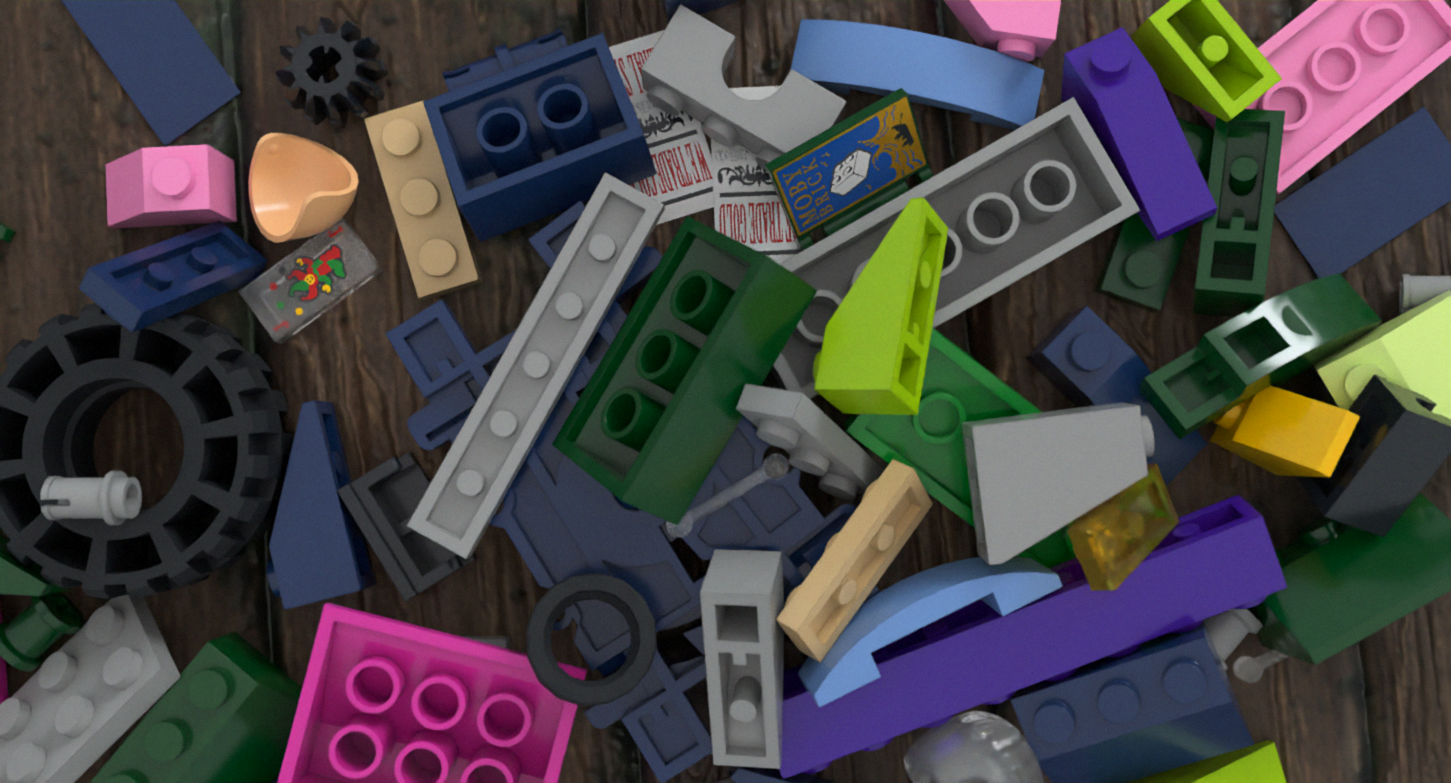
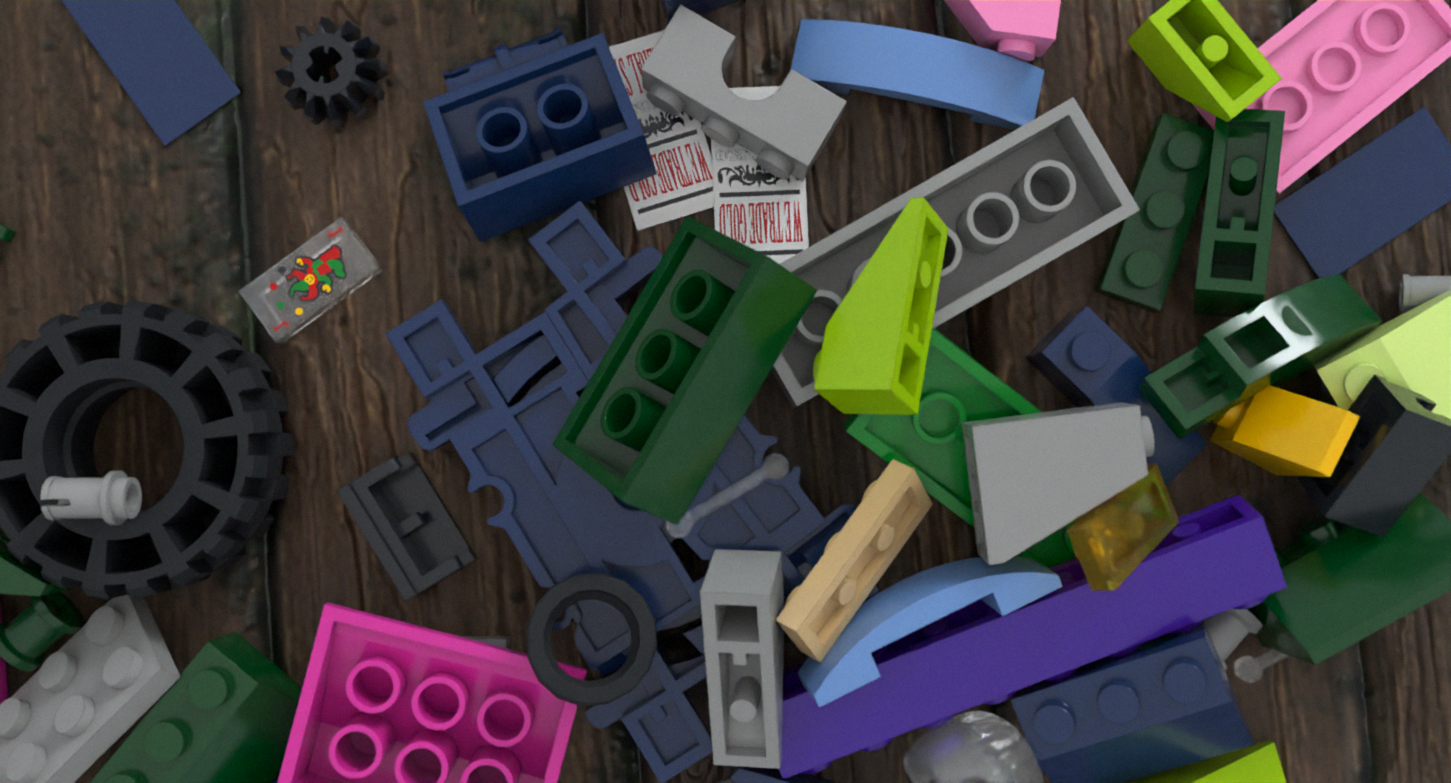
(170, 187): bright pink slope -> none
(172, 275): dark blue plate -> none
(298, 187): light nougat helmet -> none
(314, 537): dark blue slope -> none
(422, 202): tan plate -> none
(536, 366): light grey plate -> none
(811, 439): light grey plate -> none
(850, 168): piece -> none
(1138, 131): dark purple slope -> none

